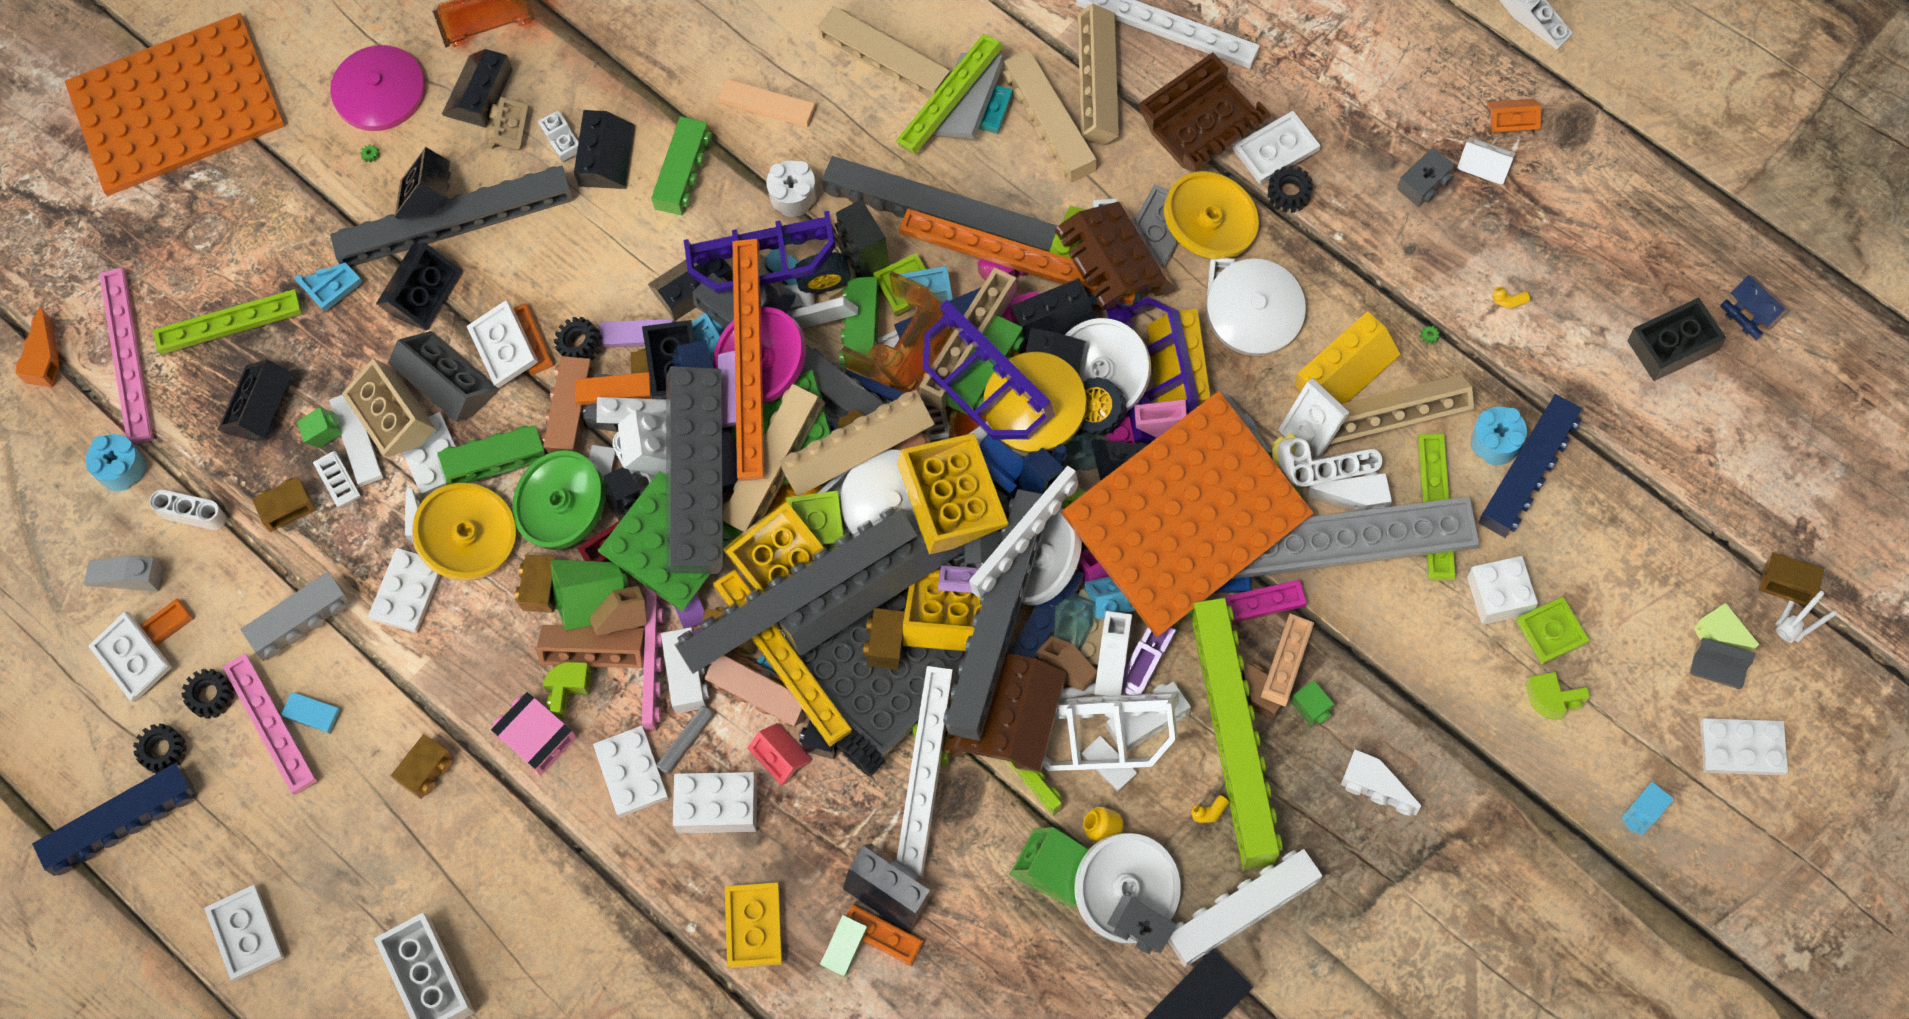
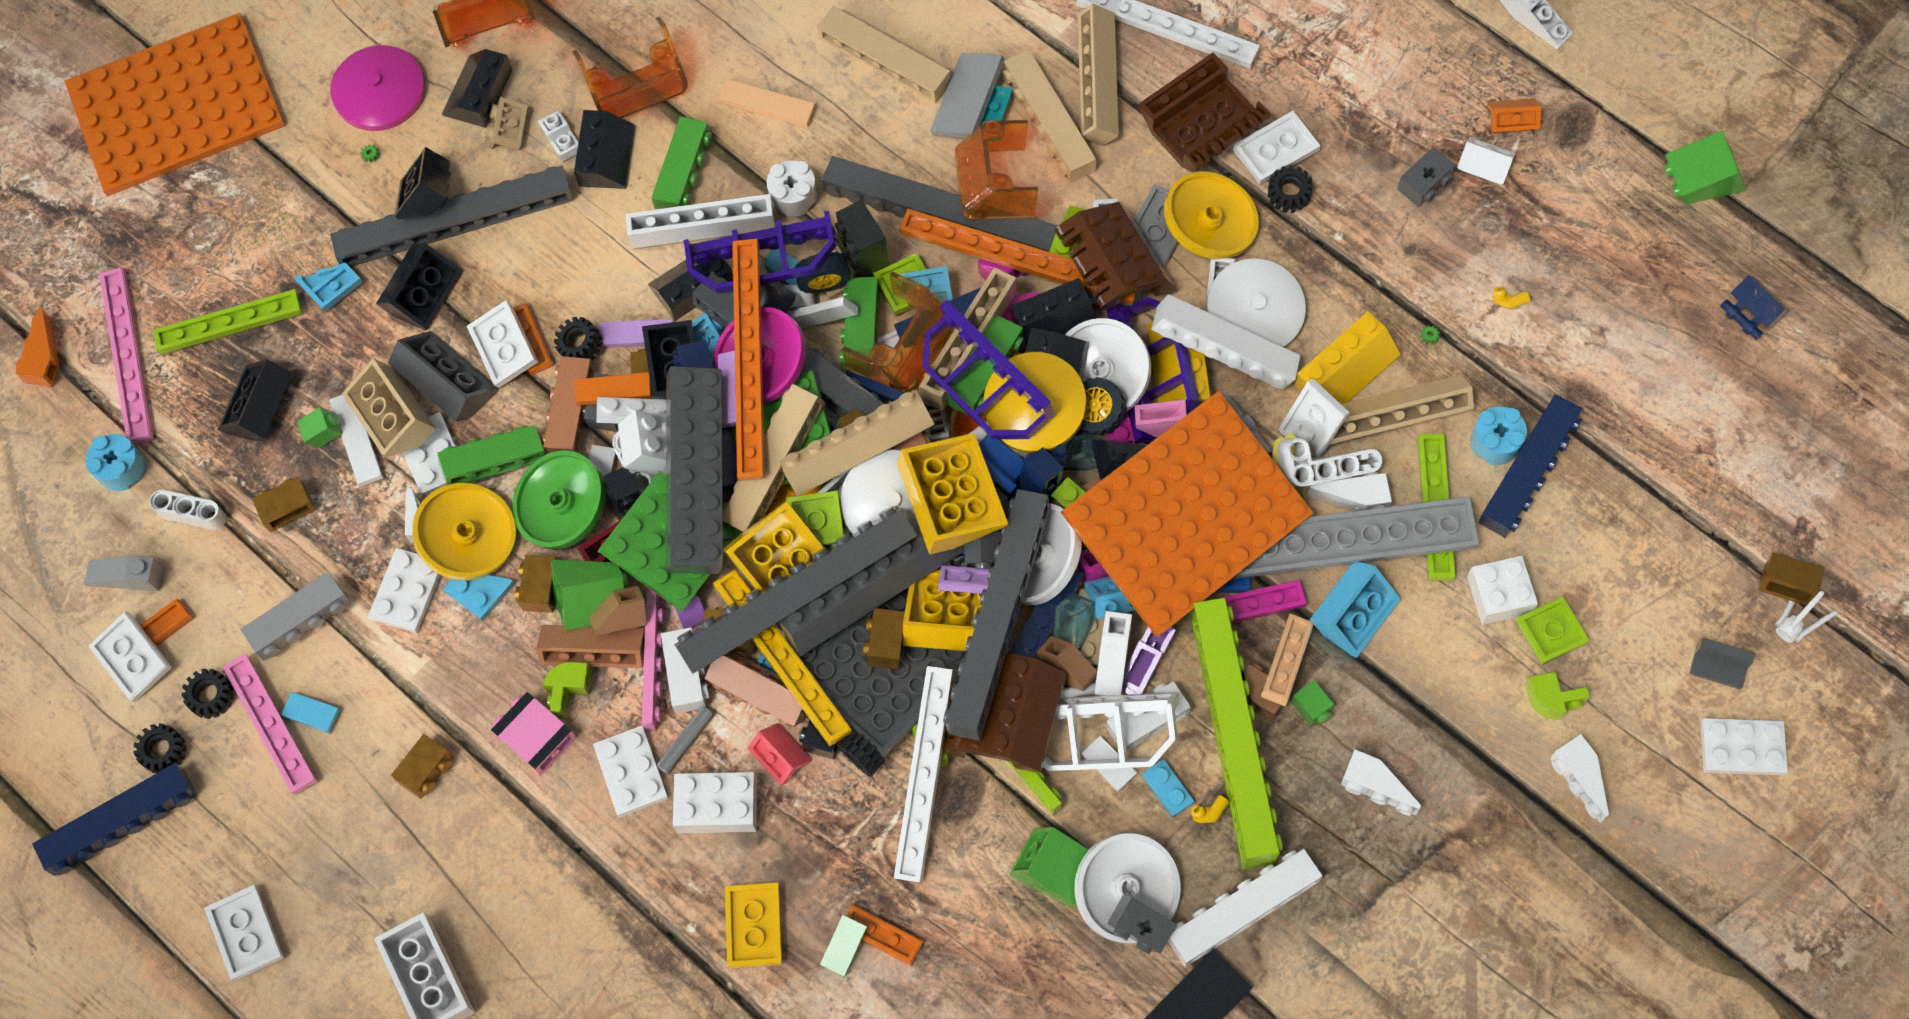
(330, 465): white slope -> none
(479, 595): none -> medium azure wing
(641, 87): none -> clear orange windscreen
(699, 221): none -> white brick
(888, 887): black slope -> none
(949, 93): lime plate -> none
(987, 193): none -> clear orange windscreen
(1019, 537): white plate -> none
(1102, 823): yellow head -> none
(1167, 788): none -> medium azure plate
(1225, 342): none -> white brick
(1355, 608): none -> medium azure slope
(1582, 770): none -> white slope
(1646, 809): medium azure brick -> none
(1676, 339): pearl dark grey brick -> none
(1704, 170): none -> bright green slope
(1726, 628): yellowish green slope -> none

